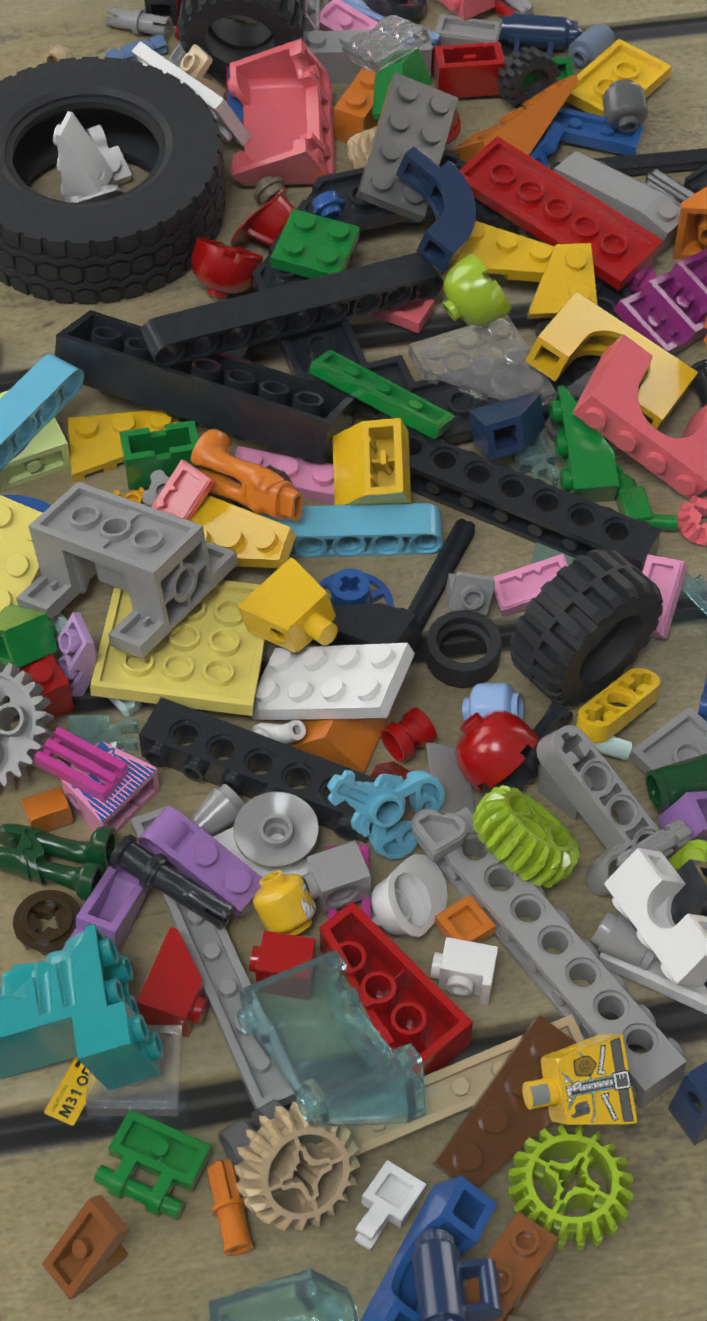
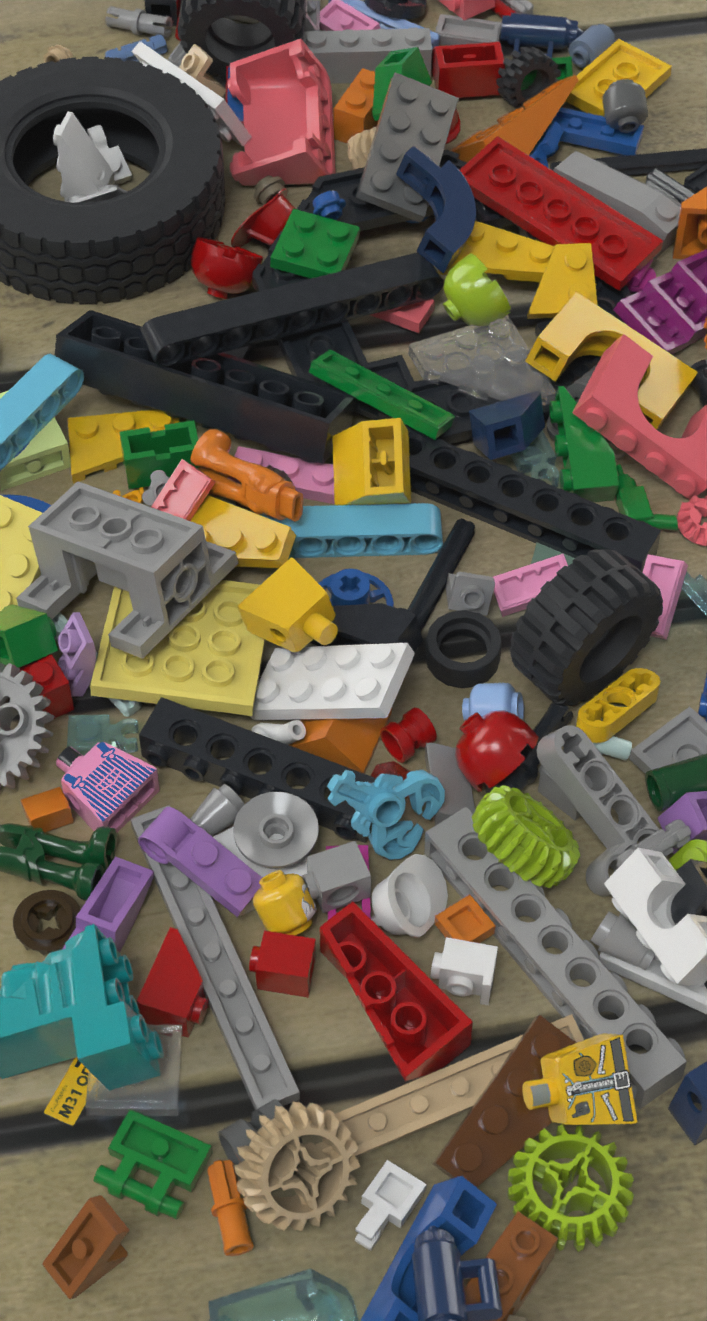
(62, 737): dark pink tile -> none
(155, 872): black pin -> none
(331, 1049): clear light blue windscreen -> none
(385, 43): clear plate -> none
(439, 833): light grey tile -> none

